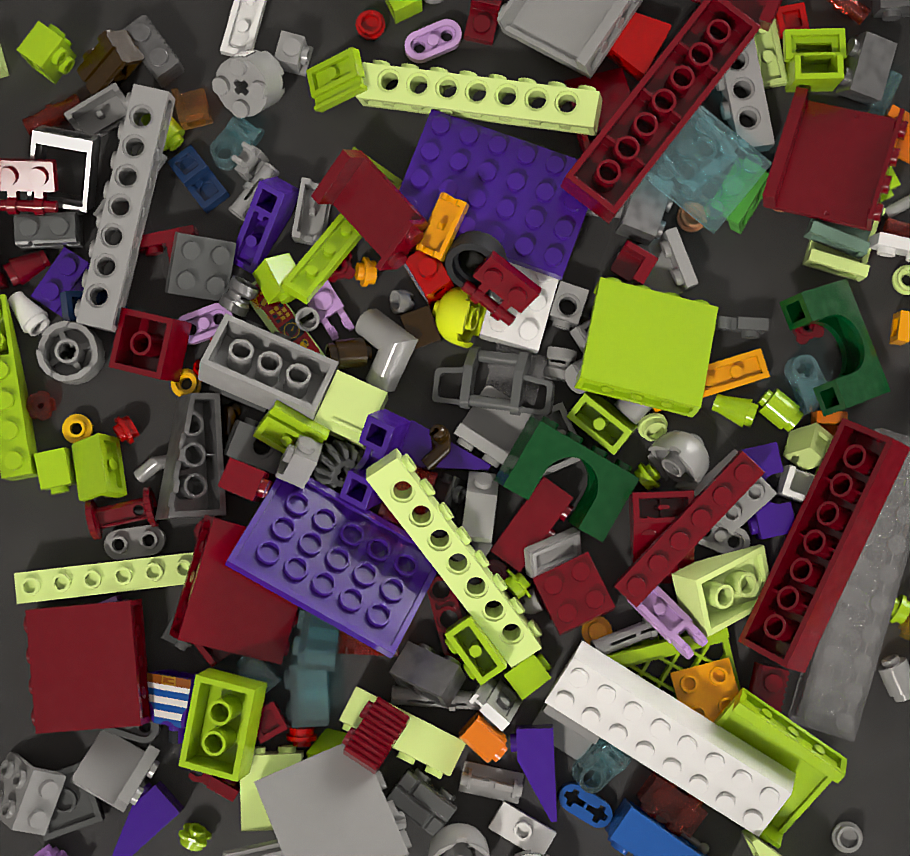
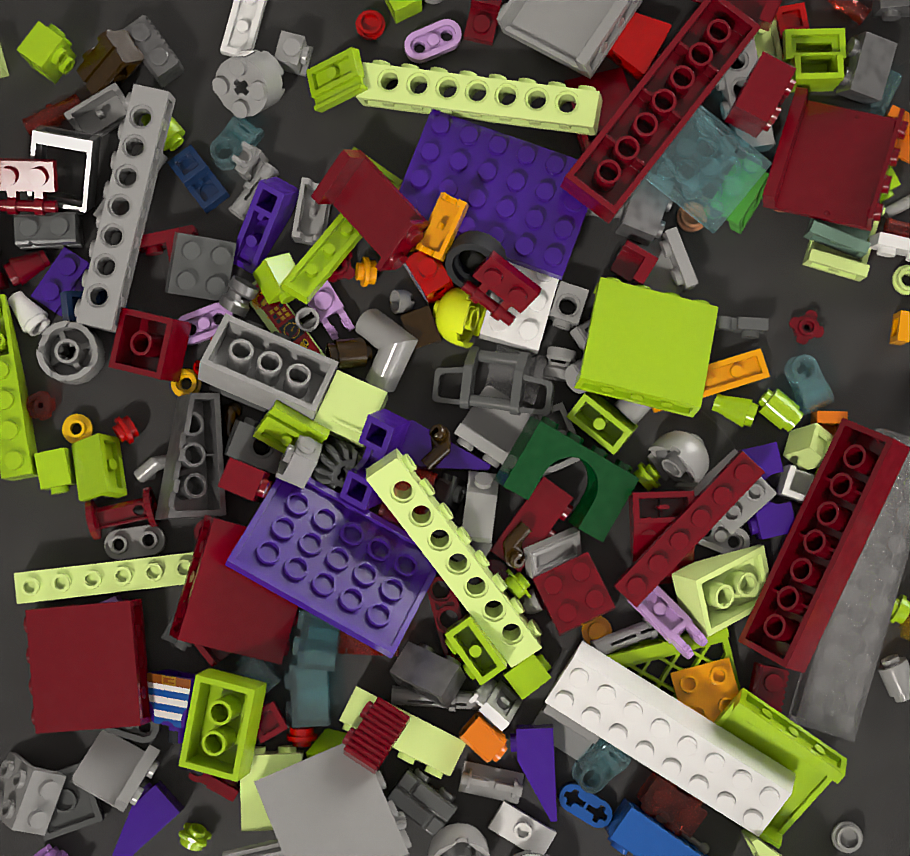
(192, 108): clear orange panel -> none
(513, 546): none -> dark brown arm
(652, 426): yellowish green plate -> none
(761, 94): none -> dark red brick
(838, 312): dark green arch -> none

